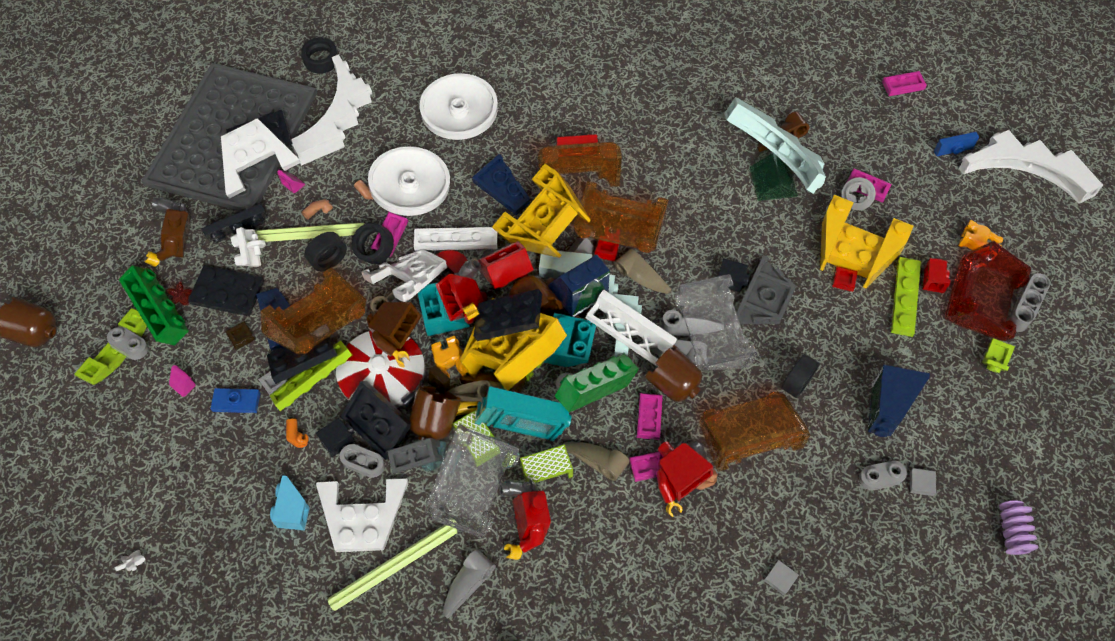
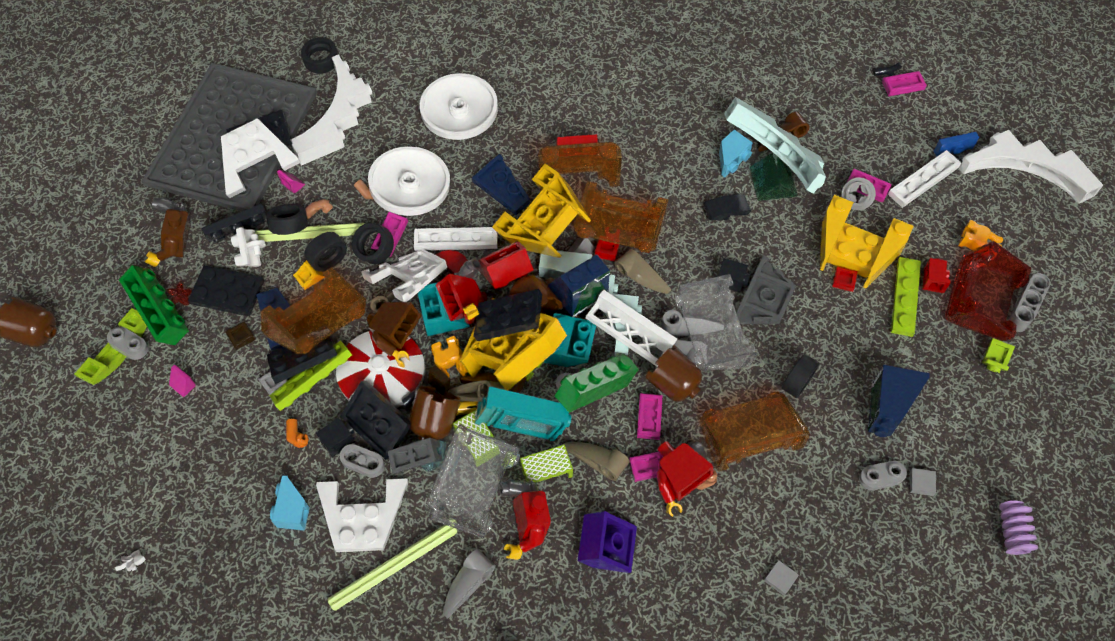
(235, 400): blue plate -> none
(287, 219): none -> black tyre
(307, 275): none -> yellow slope
(607, 542): none -> dark purple slope
(726, 206): none -> black slope
(733, 151): none -> medium azure slope
(887, 70): none -> black bar
(924, 178): none -> white plate

